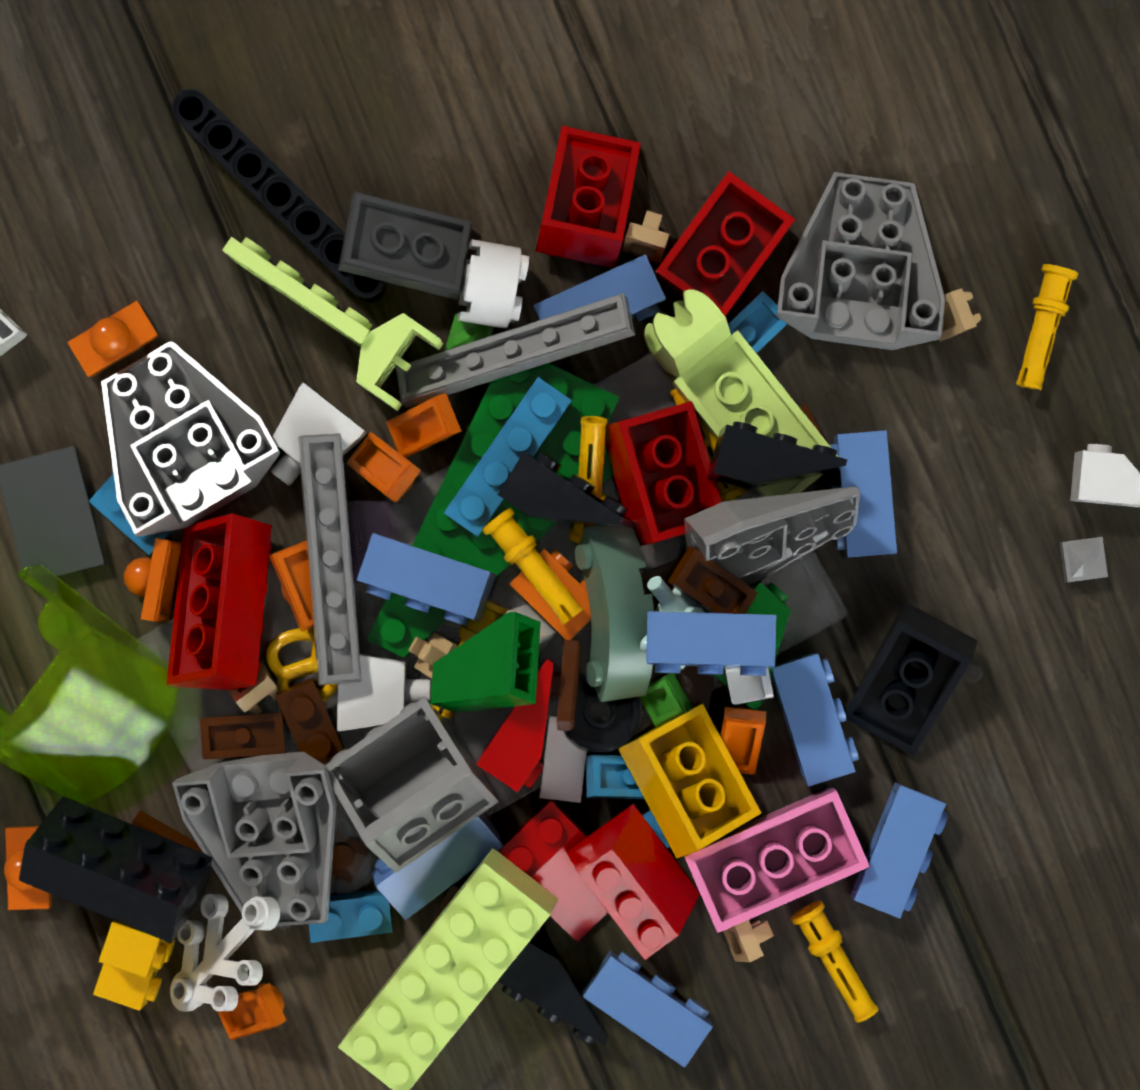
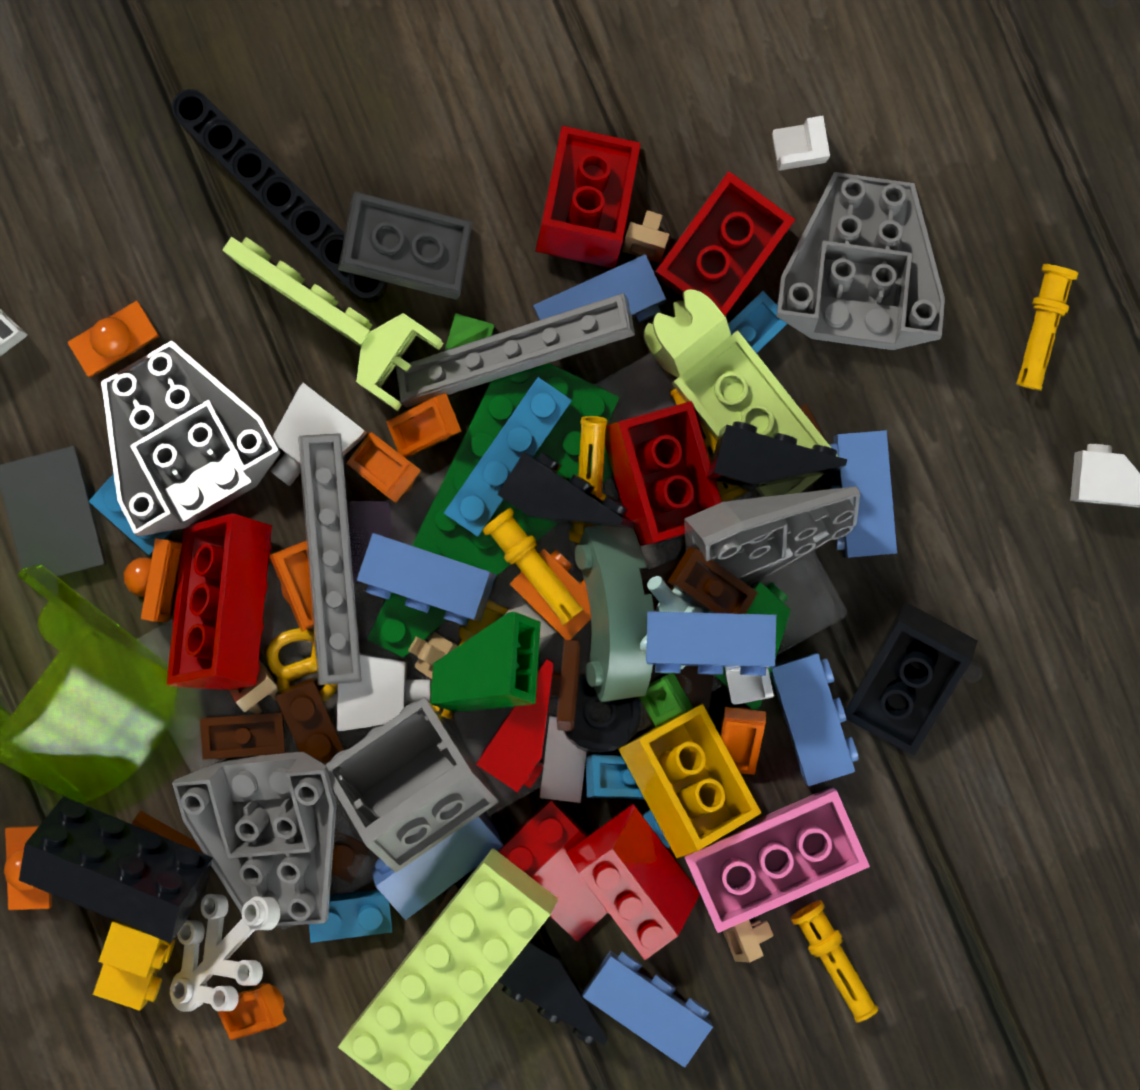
(492, 284): white brick -> none
(801, 144): none -> white panel
(899, 850): medium blue brick -> none
(957, 314): tan tile -> none
(1083, 559): light grey tile -> none

